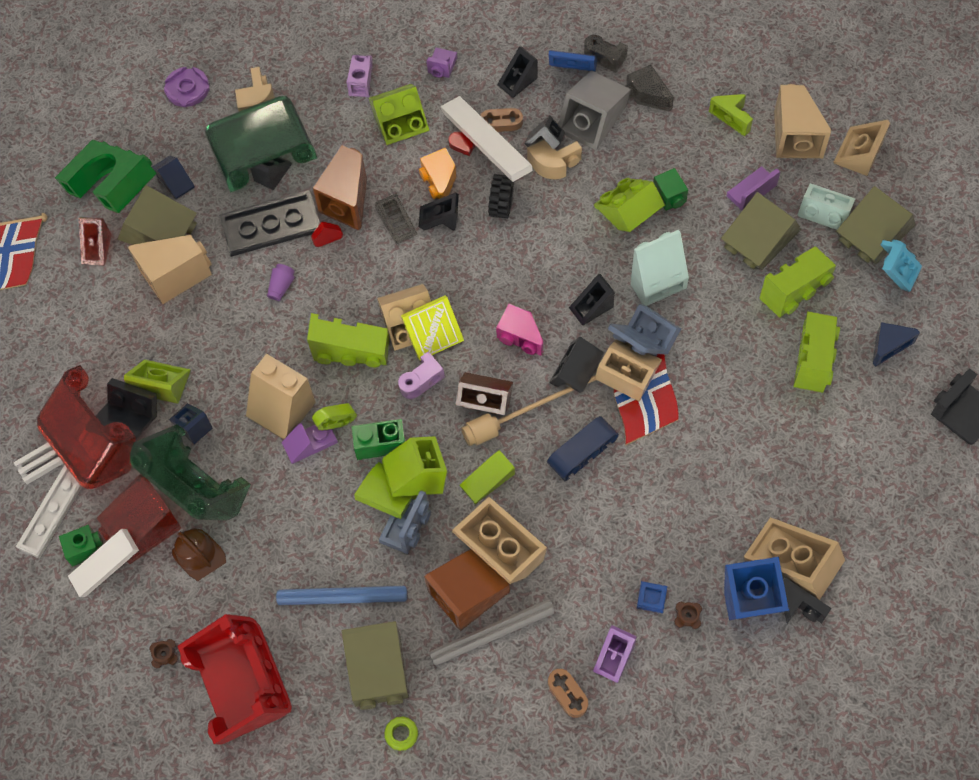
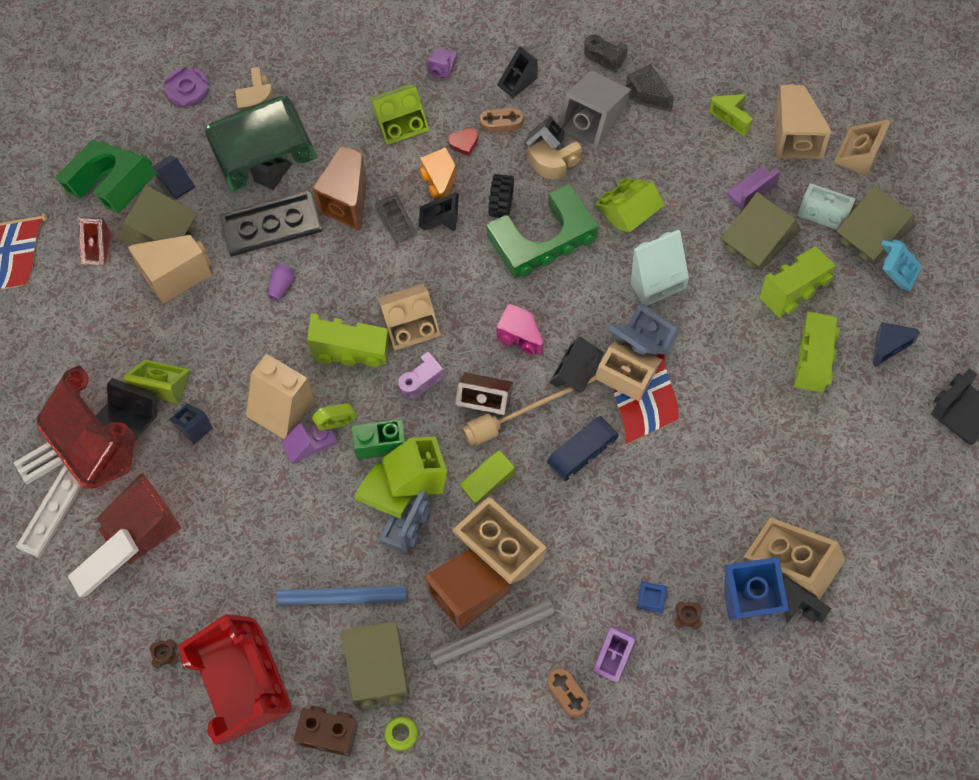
(80, 544): green brick -> none
(166, 465): clear green windscreen -> none
(197, 553): reddish brown piece -> none
(326, 234): red tile -> none
(326, 731): none -> reddish brown brick
(359, 76): lavender leg -> none
(432, 327): neon yellow tile -> none
(486, 139): white tile -> none
(523, 255): none -> green arch
(572, 60): blue slope -> none
(593, 301): black slope -> none
(671, 189): green brick -> none

